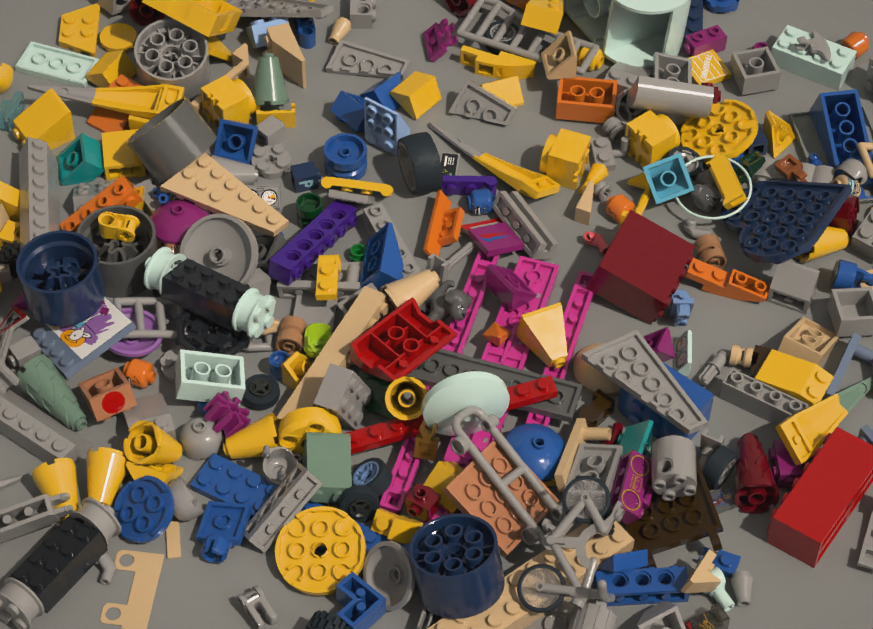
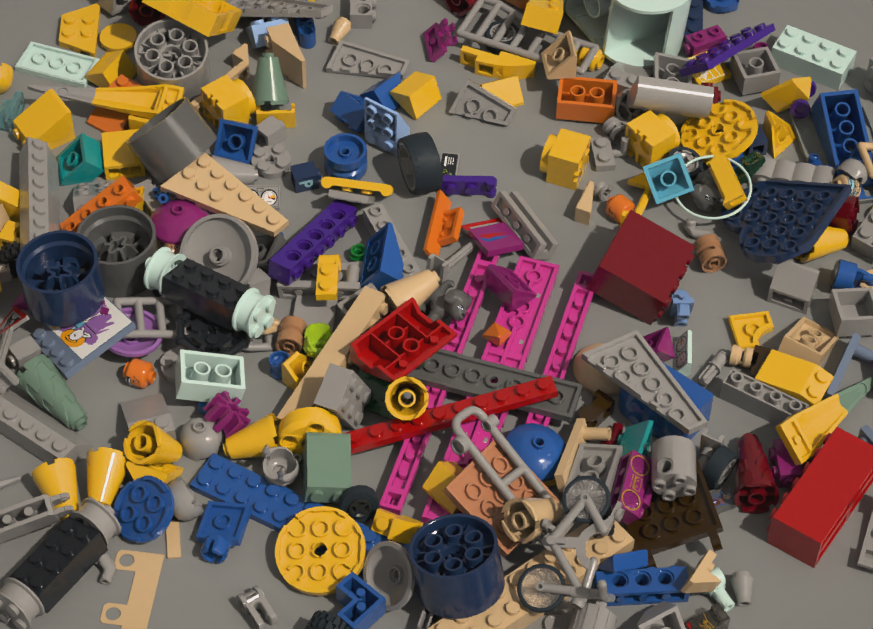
(107, 394): nougat brick -> none
(117, 227): yellow piece -> none
(218, 49): yellow tile -> none
(266, 387): black wheel -> none
(281, 507): light grey fence -> none
(308, 208): dark green wheel -> none
(372, 473): wheel -> none
(422, 502): dark red brick -> none
(425, 444): pearl gold plate -> none
(462, 391): light aqua dish -> none
(480, 201): blue head -> none
(523, 180): yellow plate -> none
(525, 516): none -> tan cone
(545, 334): yellow slope -> none
(596, 174): yellow cone -> none
(596, 240): coral arm -> none
(725, 561): blue plate -> none
(726, 49): none -> dark purple plate
(729, 285): orange slope -> none
(749, 328): none -> yellow tile
(784, 94): none -> yellow slope
(791, 167): dark orange plate -> none
(800, 107): none -> dark purple wheel
(815, 45): light grey piece -> none
(856, 41): orange head -> none

